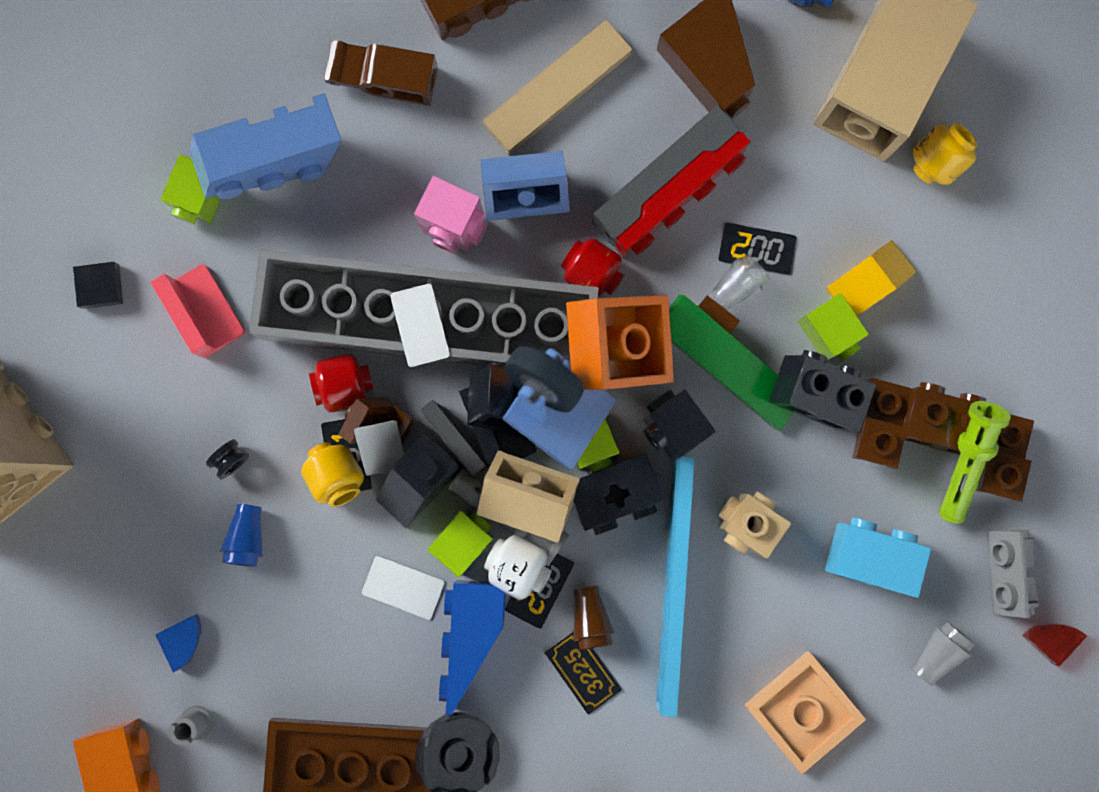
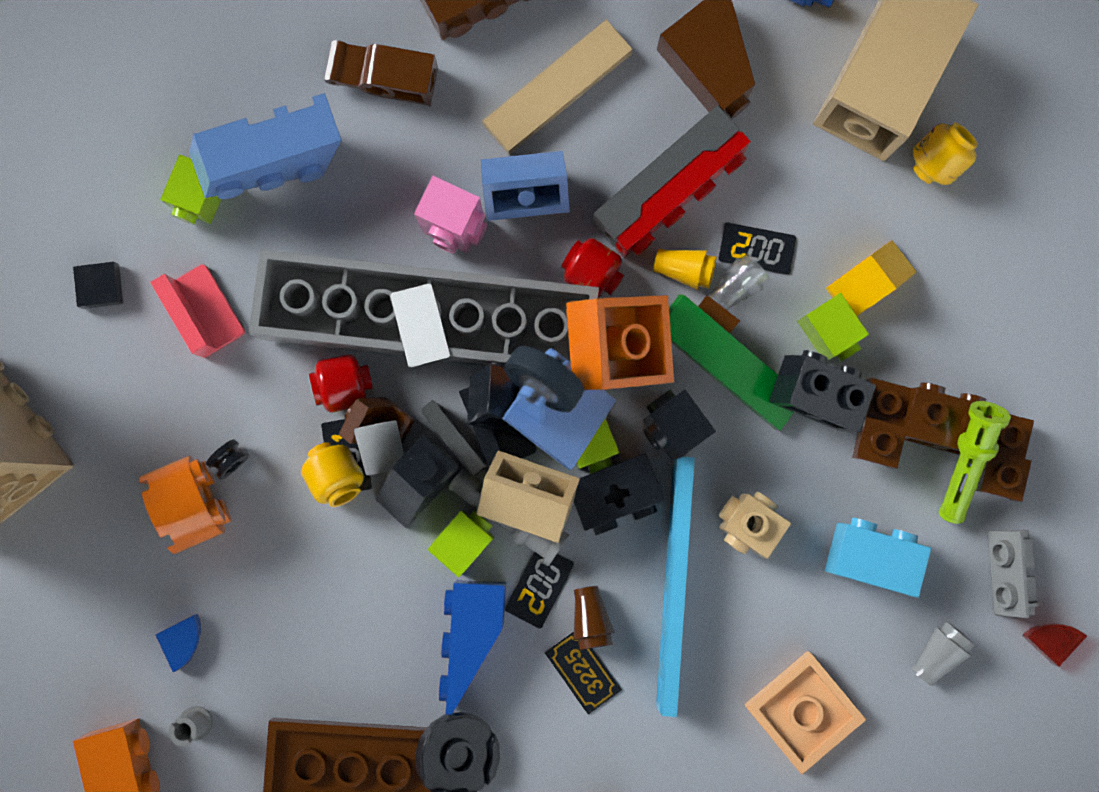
(183, 503): none -> orange brick
(244, 537): blue cone -> none
(403, 587): white sticker -> none
(517, 567): white head -> none
(688, 267): none -> yellow cone

